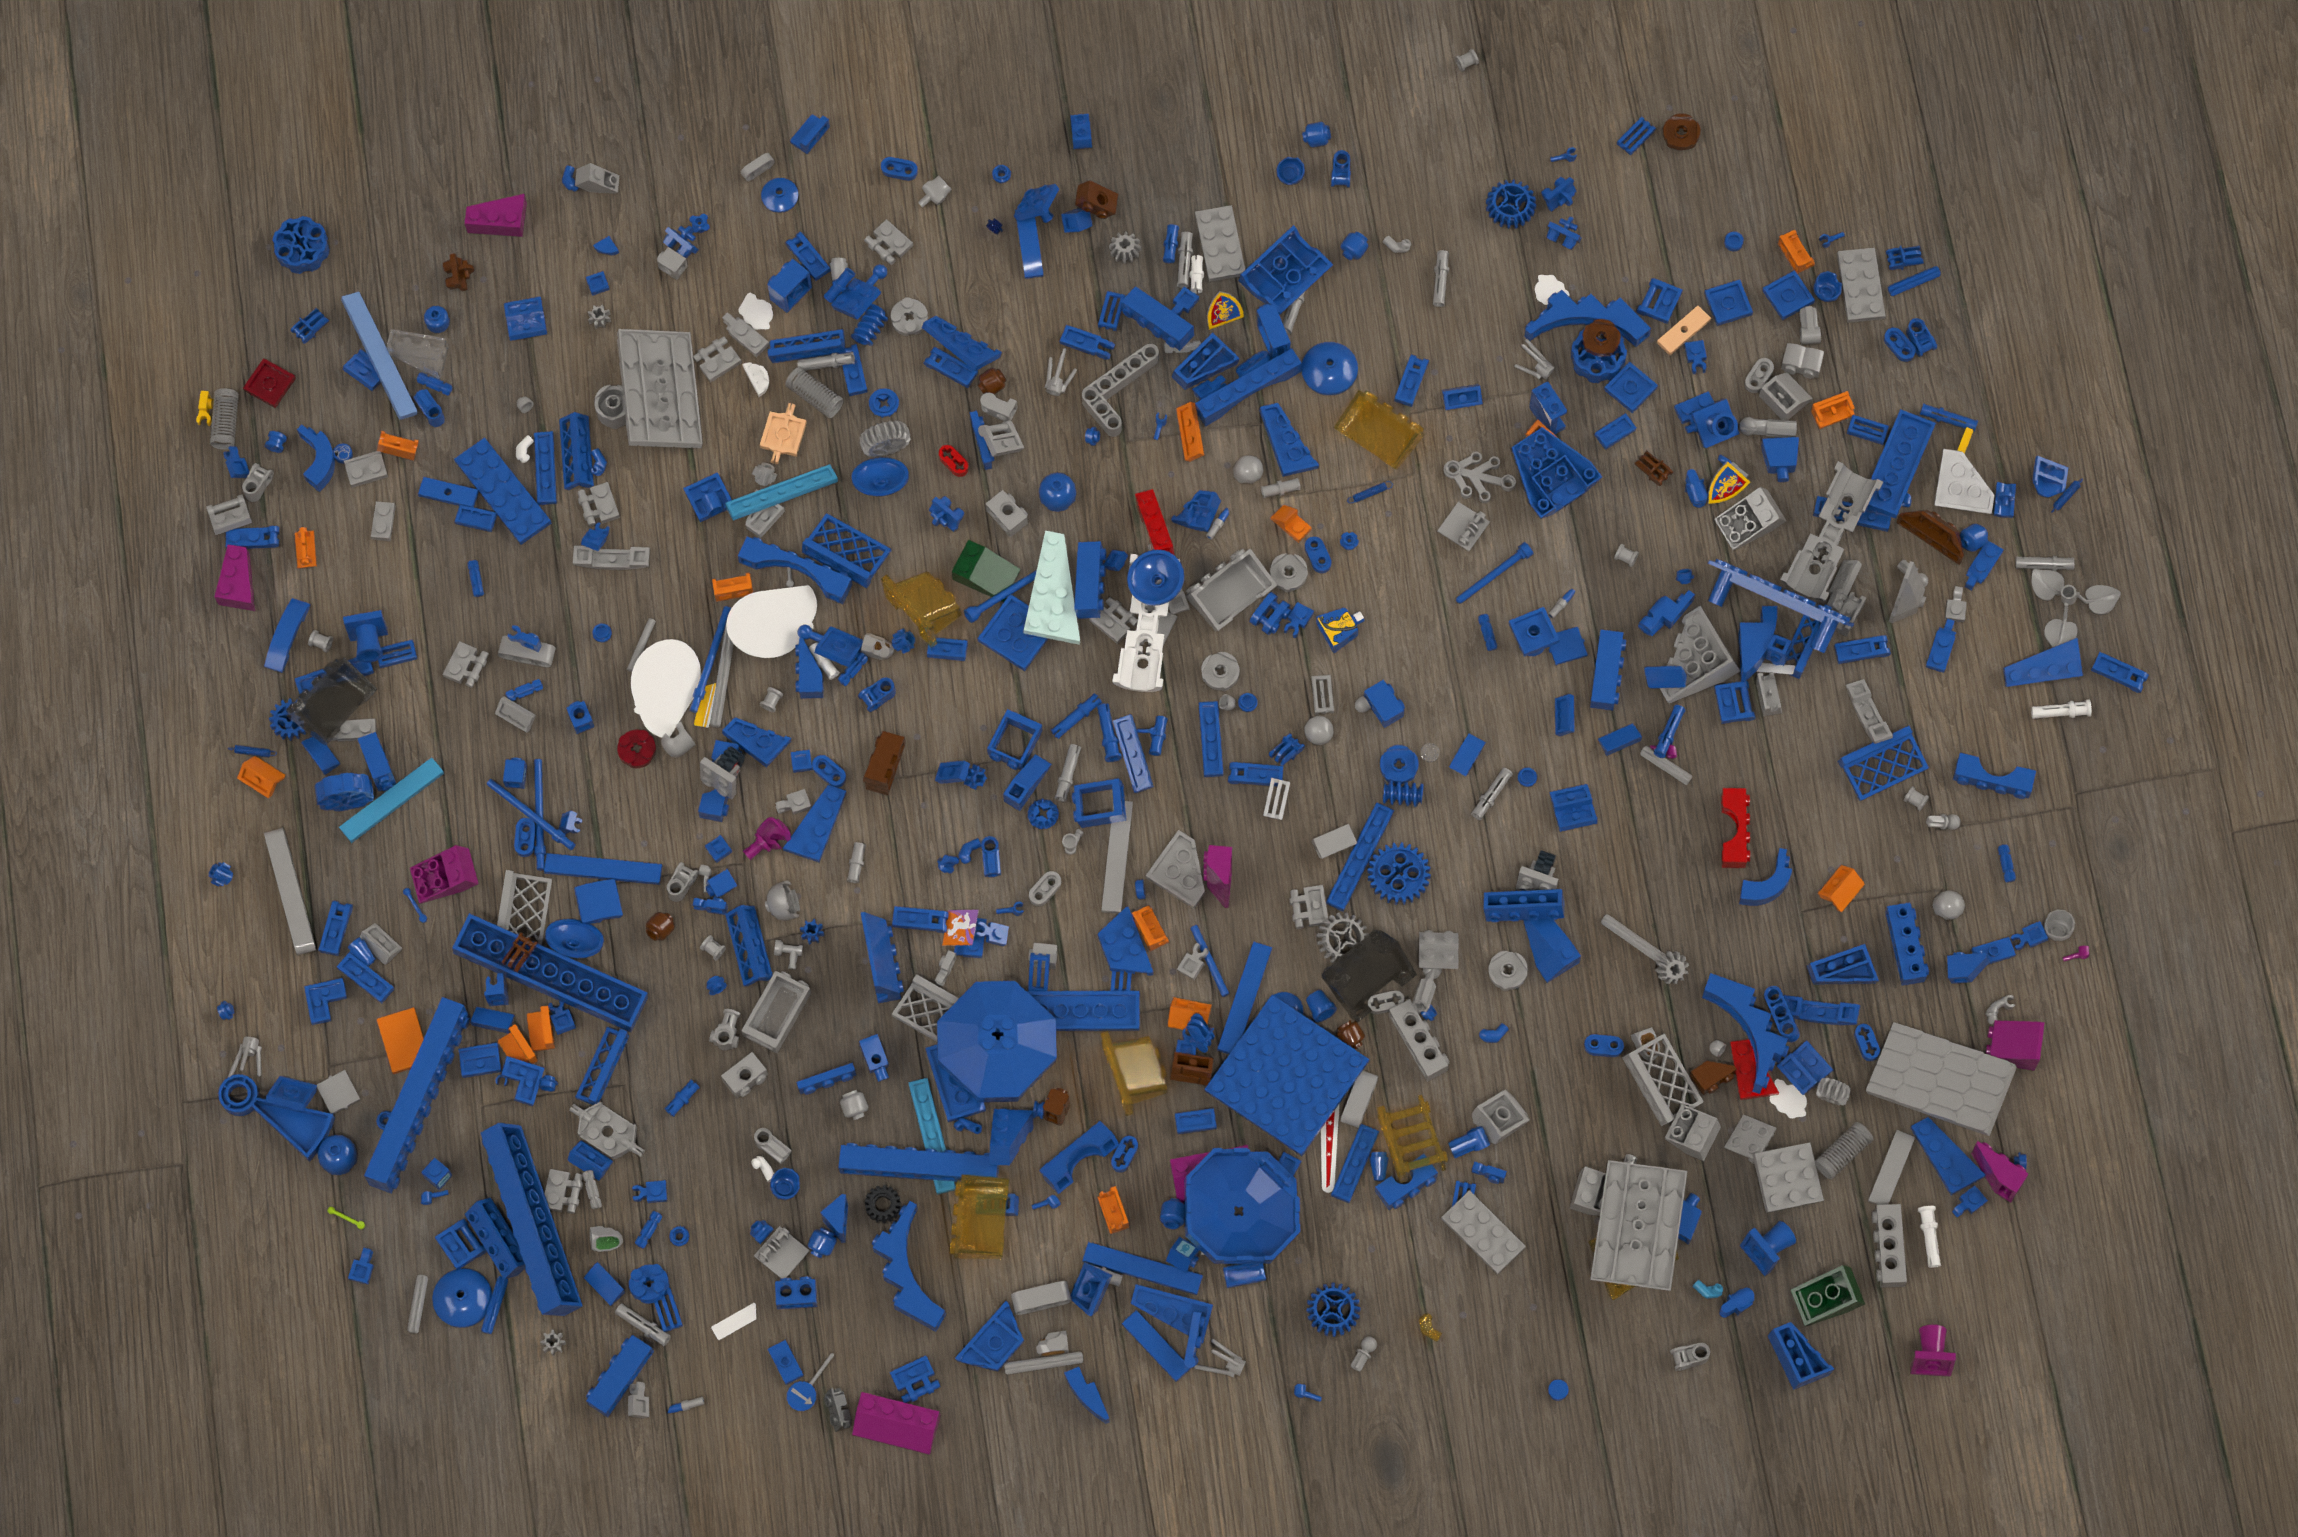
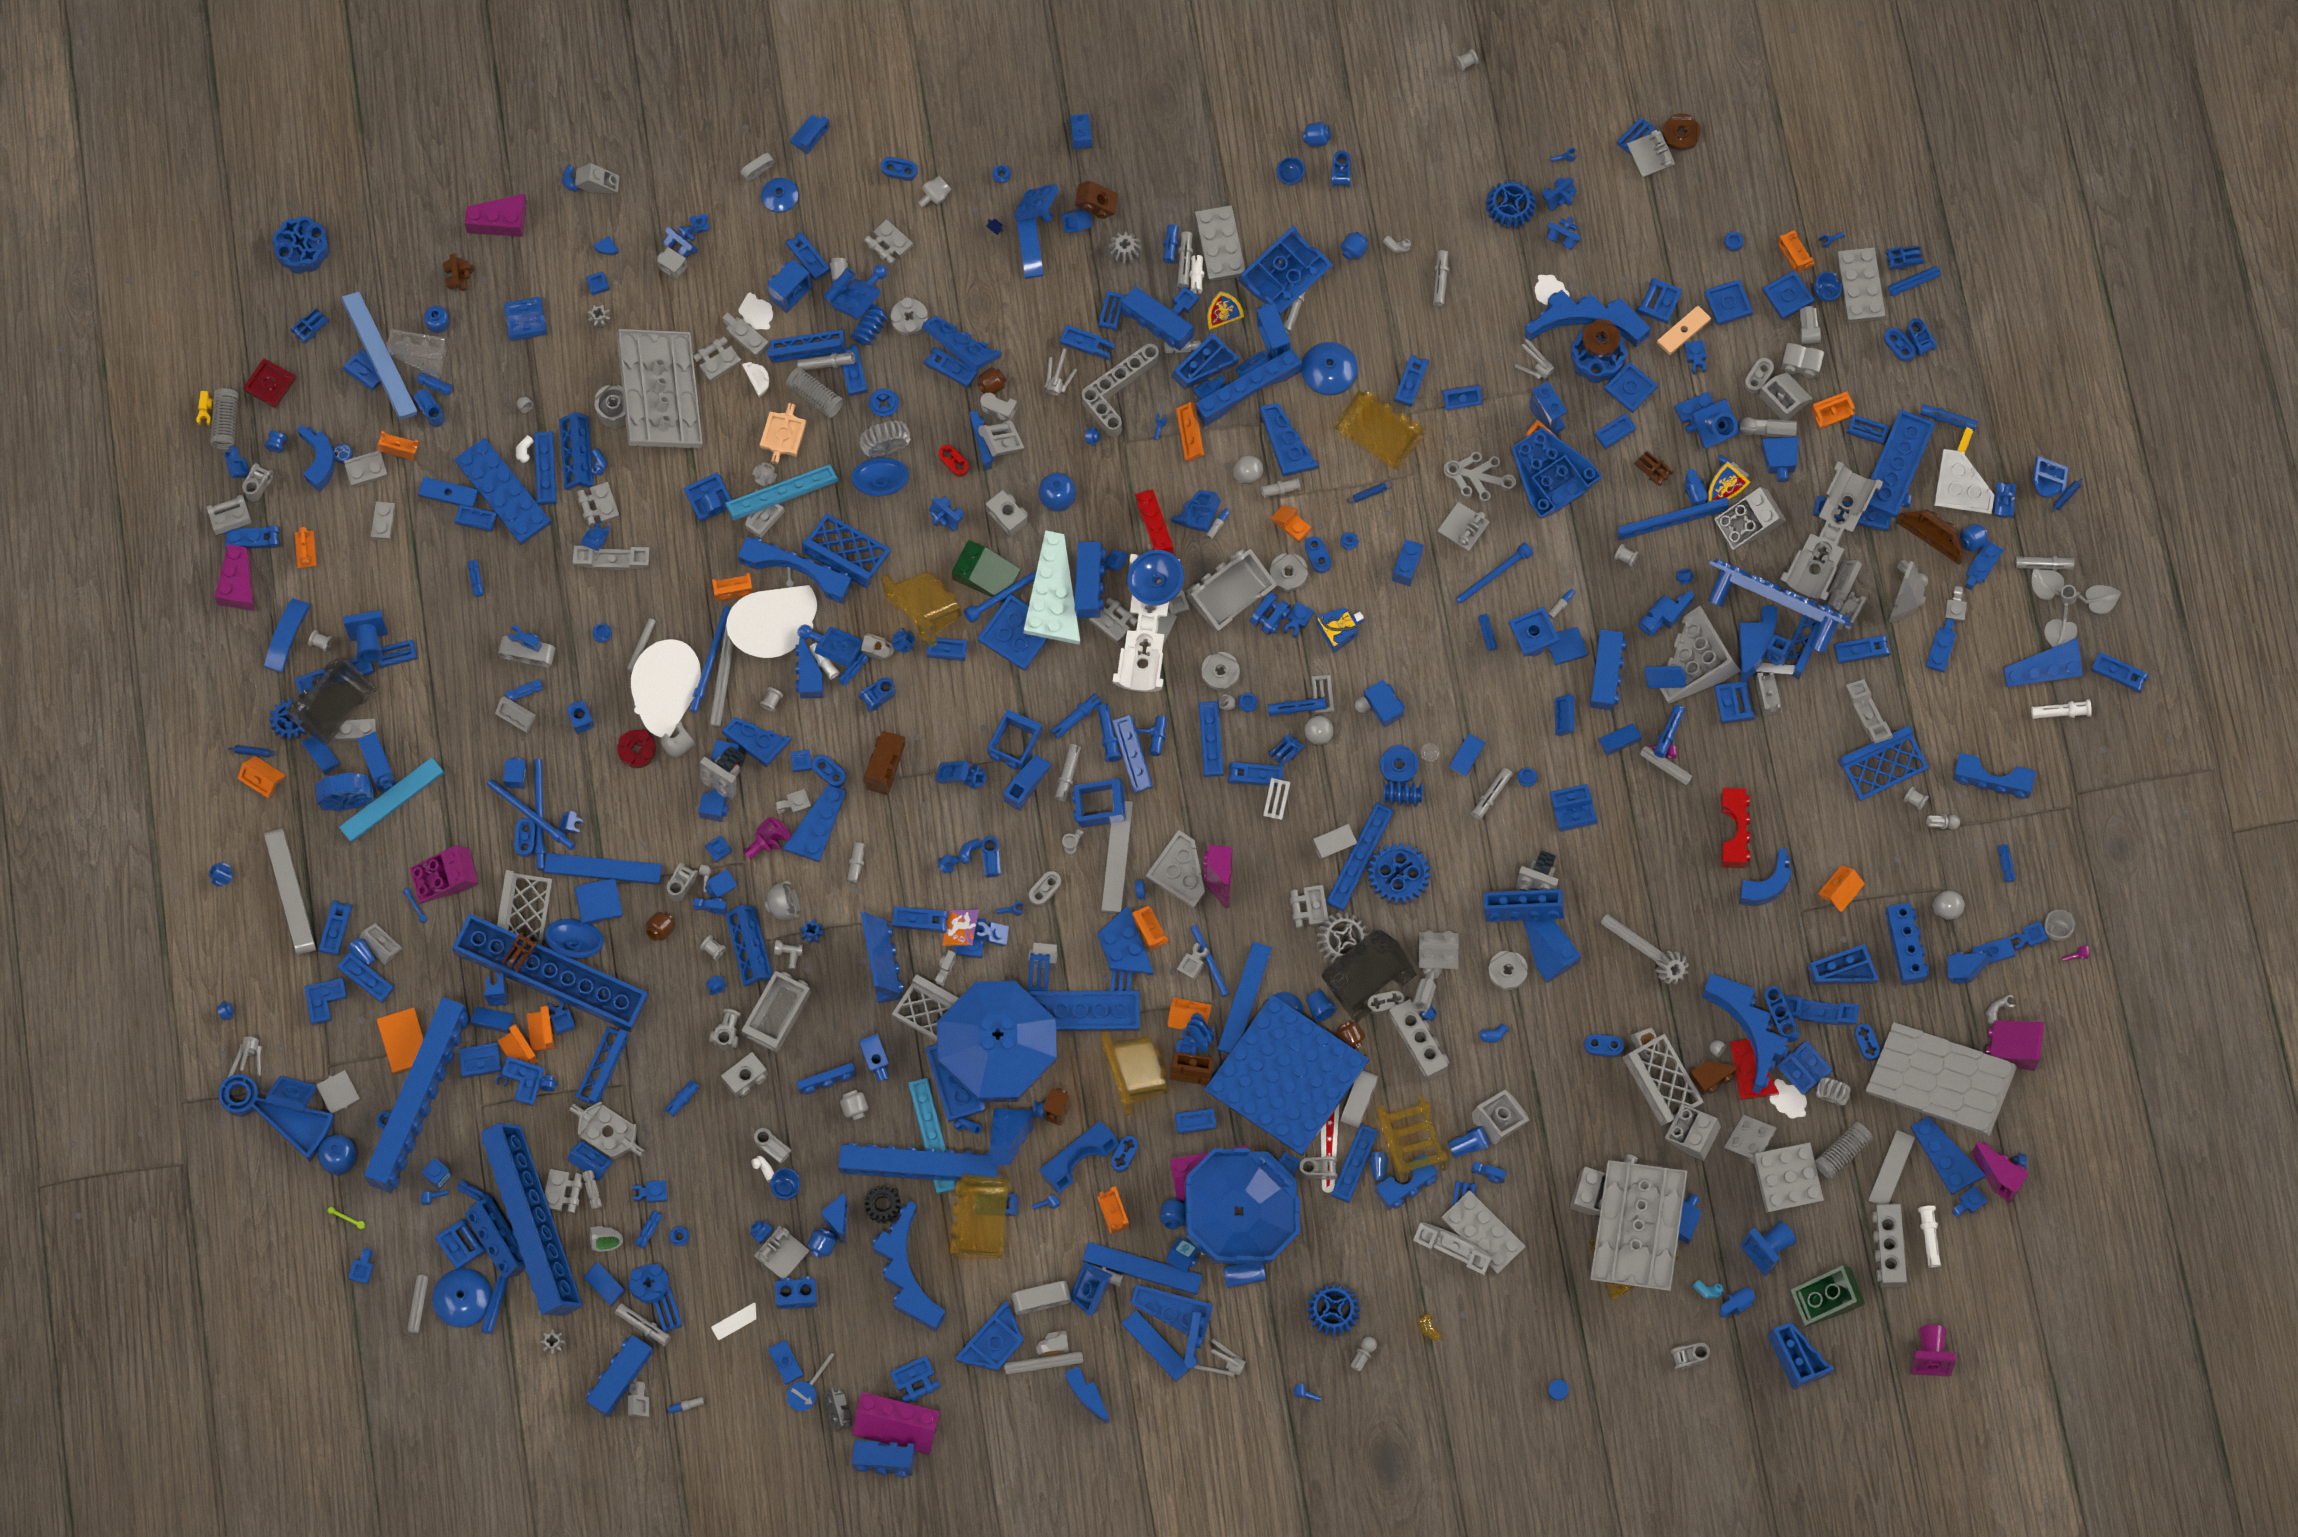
(460, 662): light grey plate -> none
(473, 1192): none -> blue axle
(704, 711): yellow sticker -> none
(884, 1458): none -> blue wedge
(1041, 822): blue gear -> none
(1297, 706): none -> blue pin
(1320, 1168): none -> light grey piece
(1407, 562): none -> blue brick
(1454, 1246): none -> light grey slope
(1651, 153): none -> light grey hinge
(1672, 519): none -> blue tile

